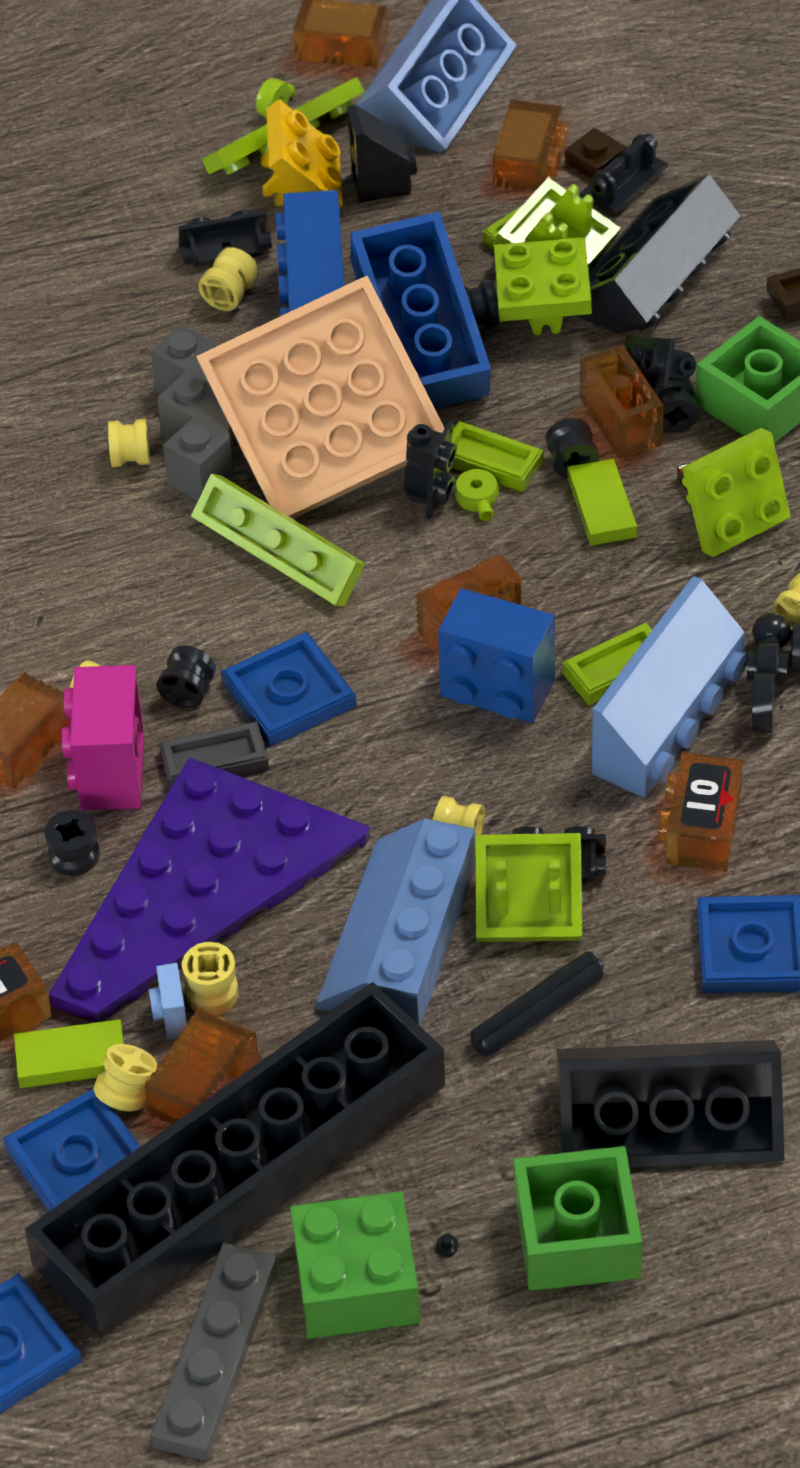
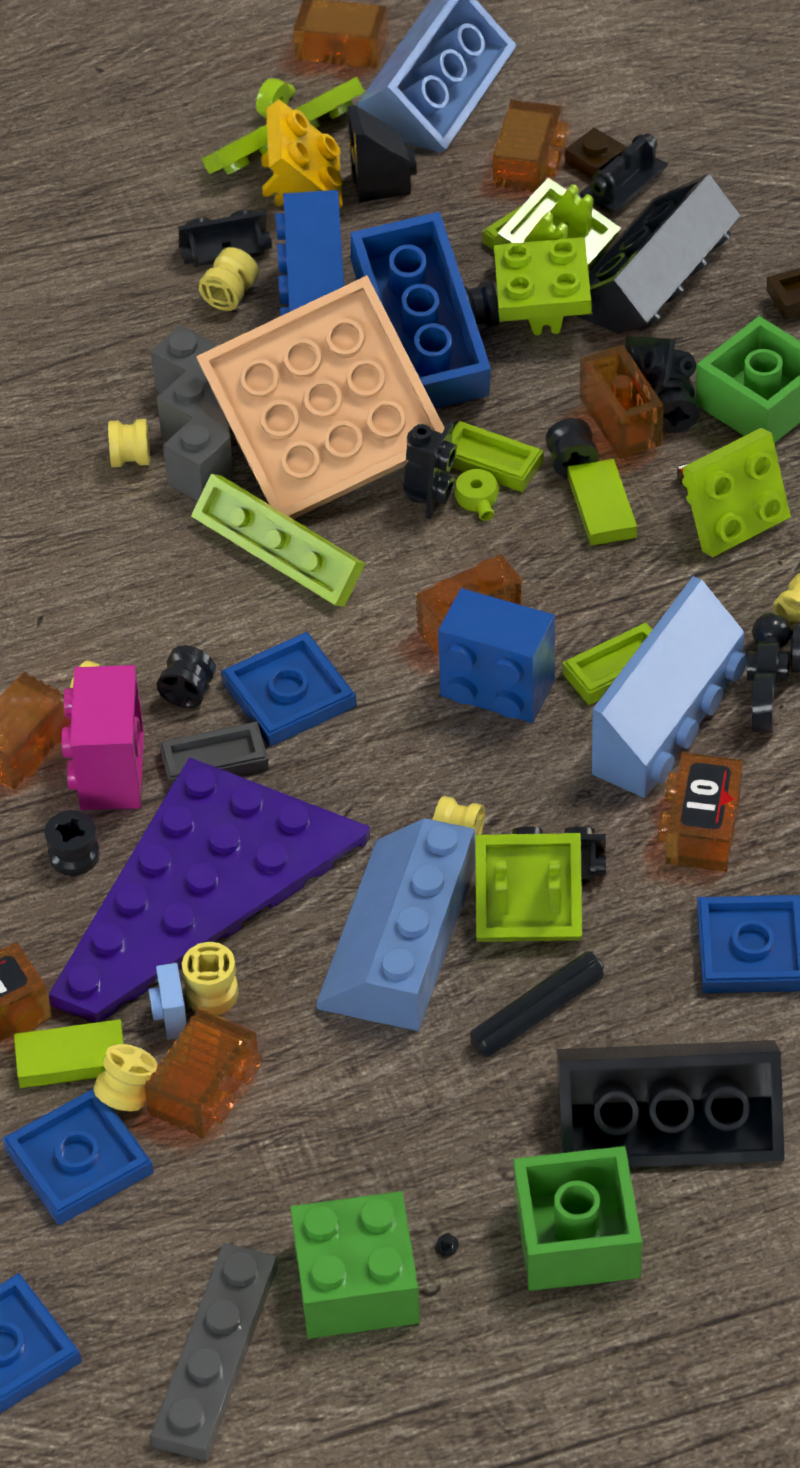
(235, 1158): black brick -> none

